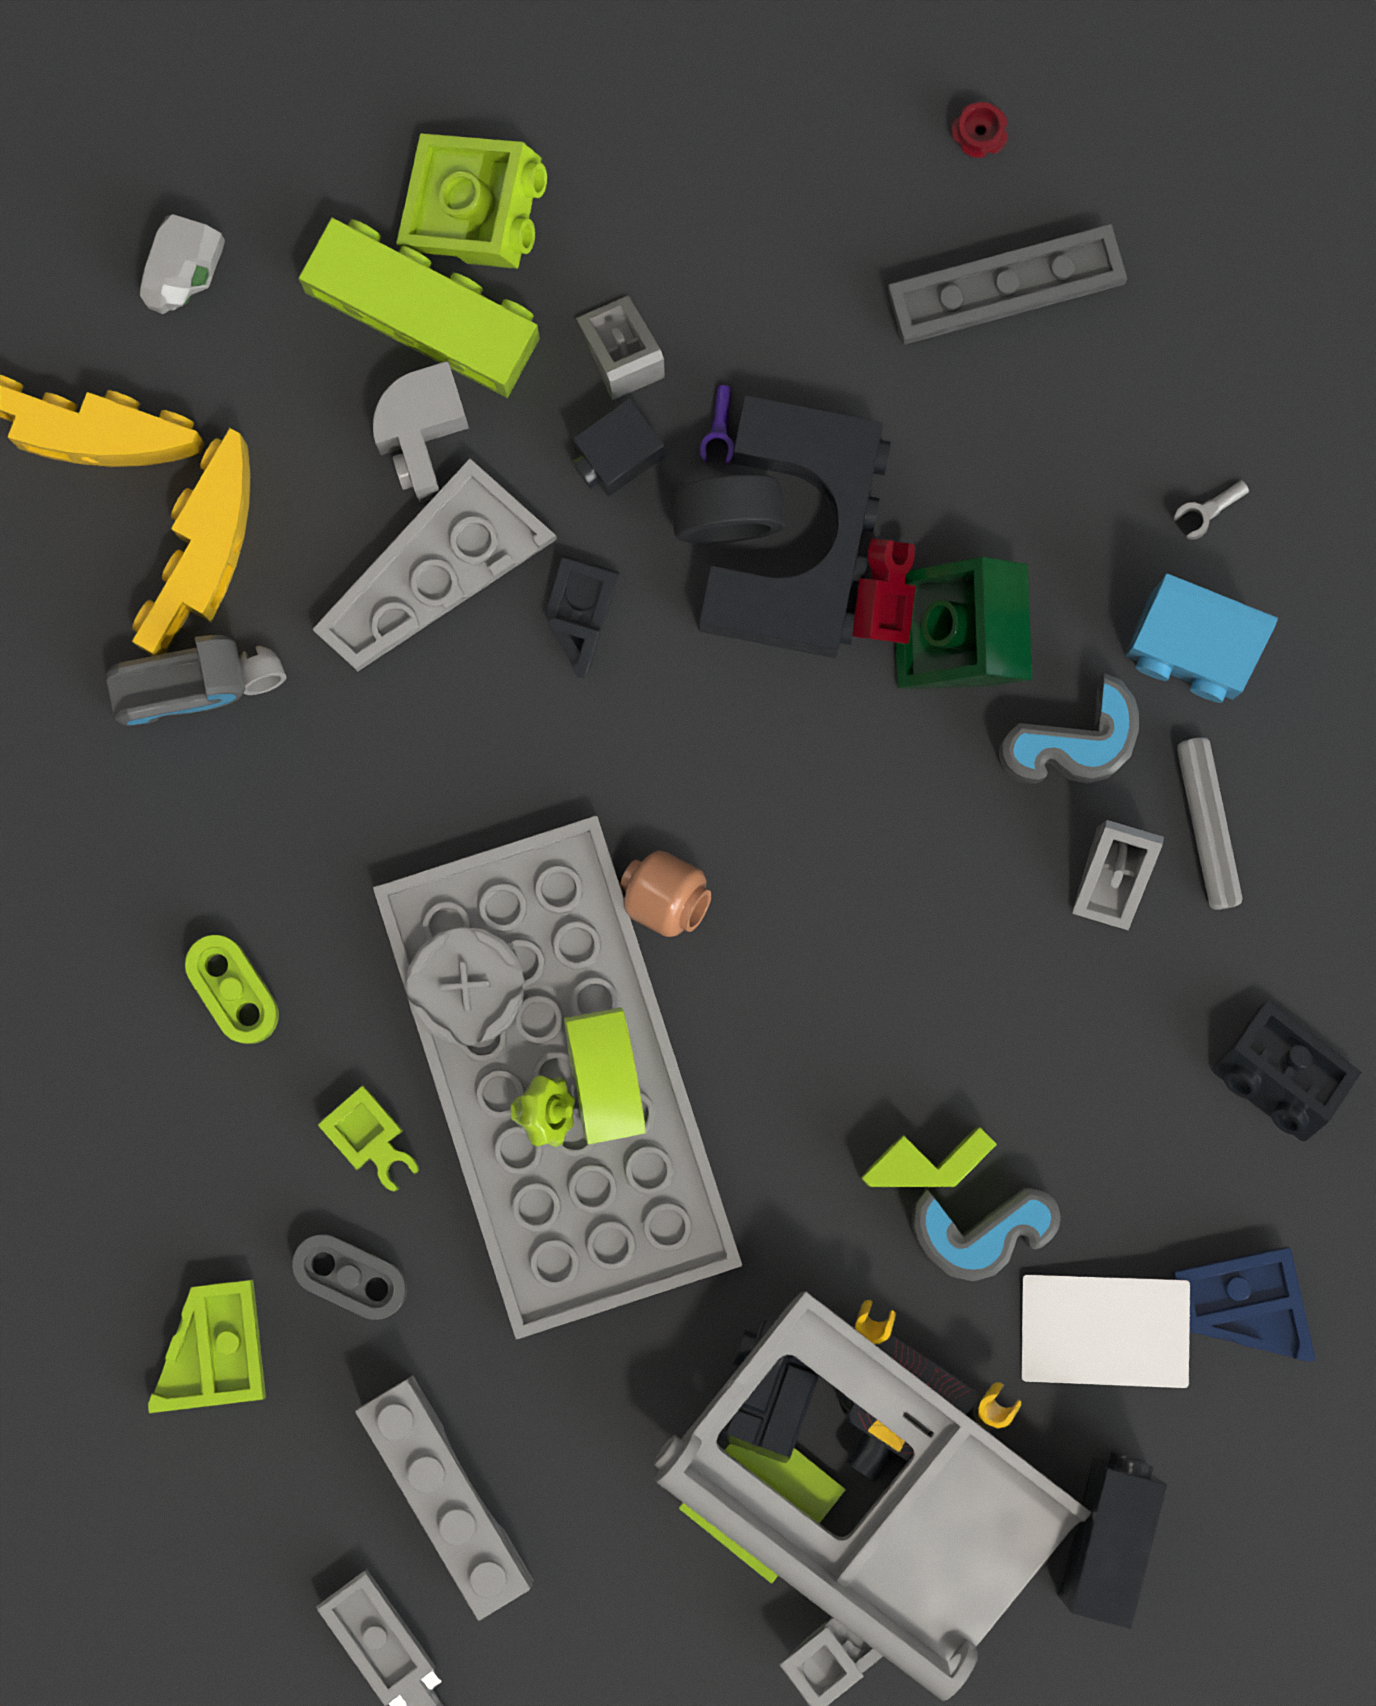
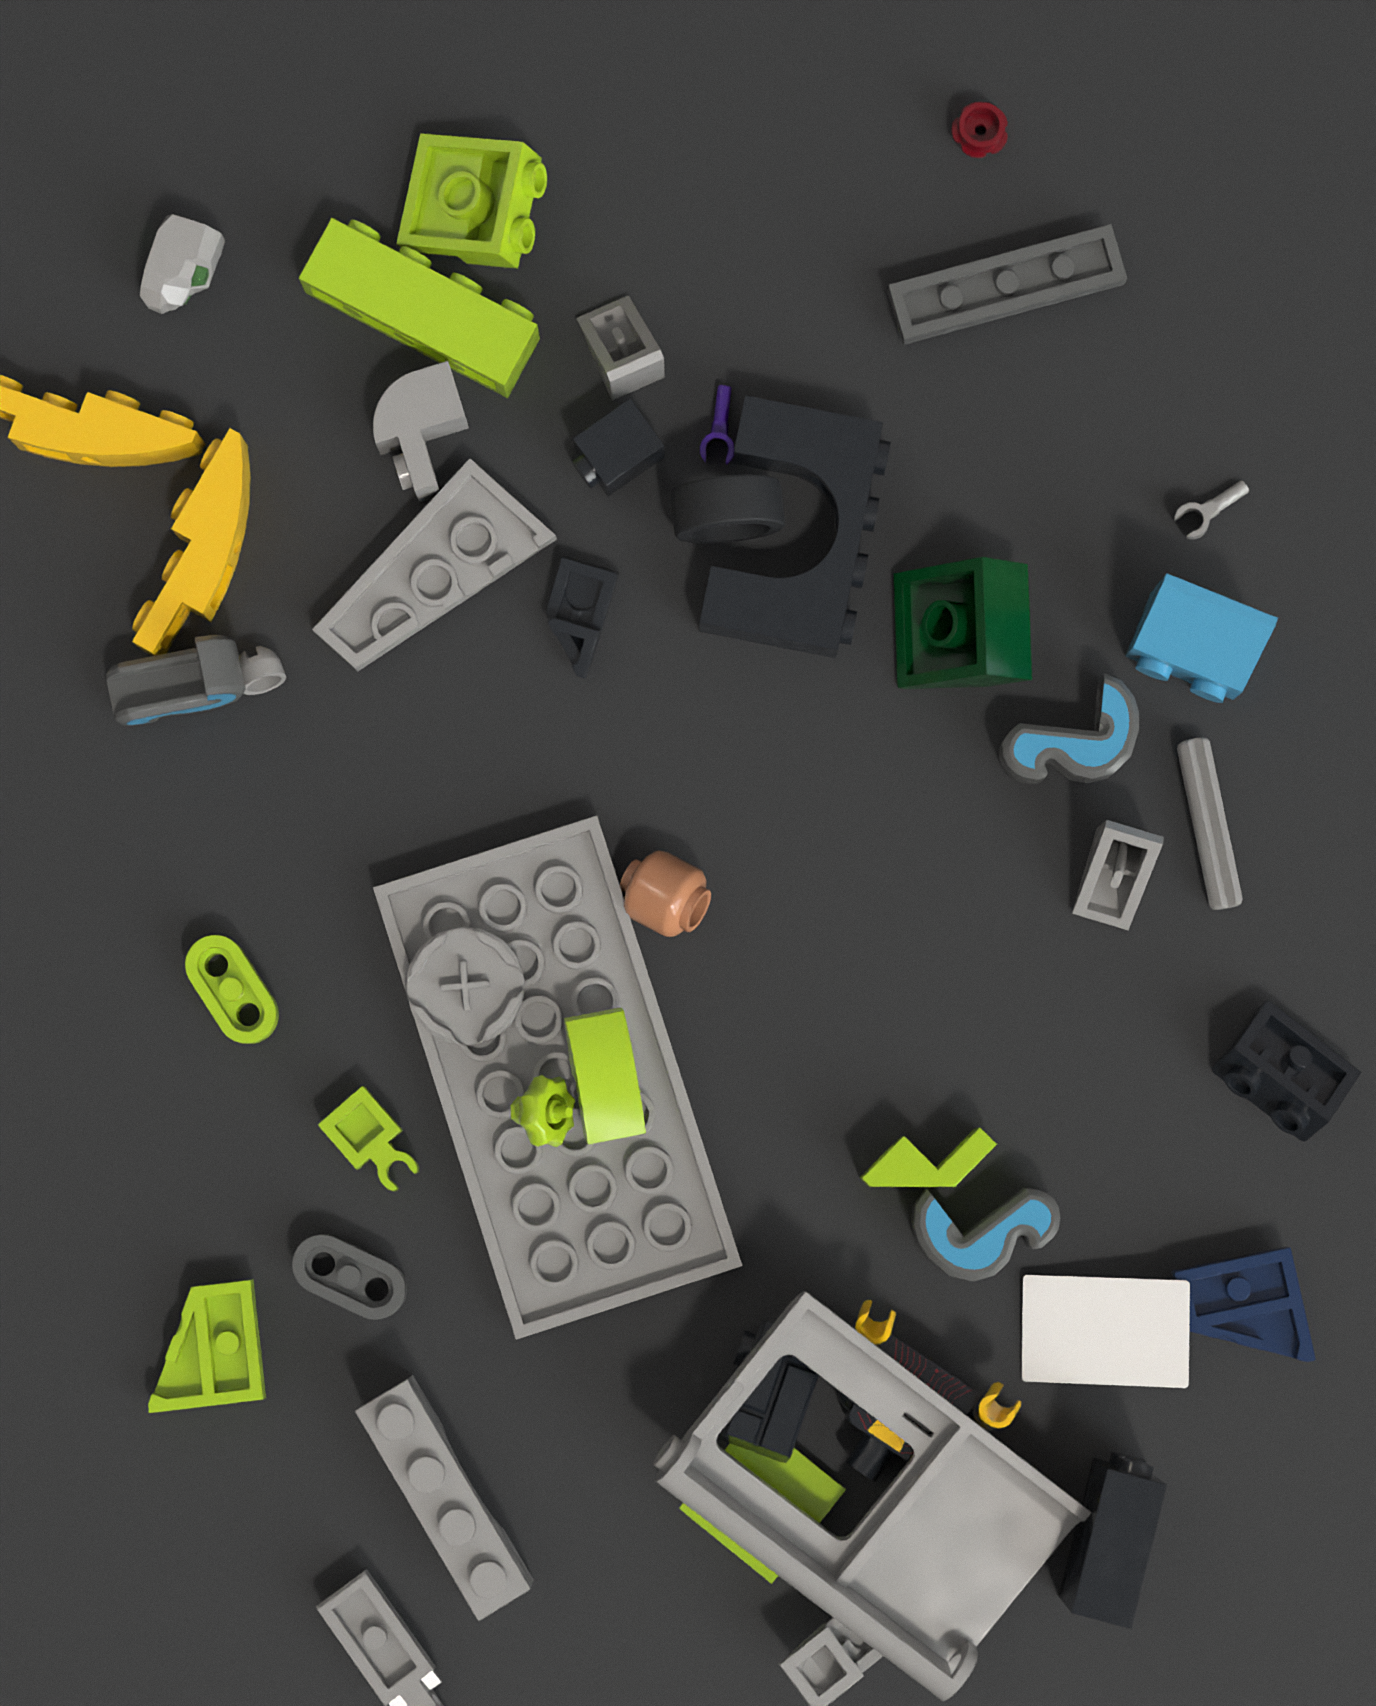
(885, 600): dark red plate -> none

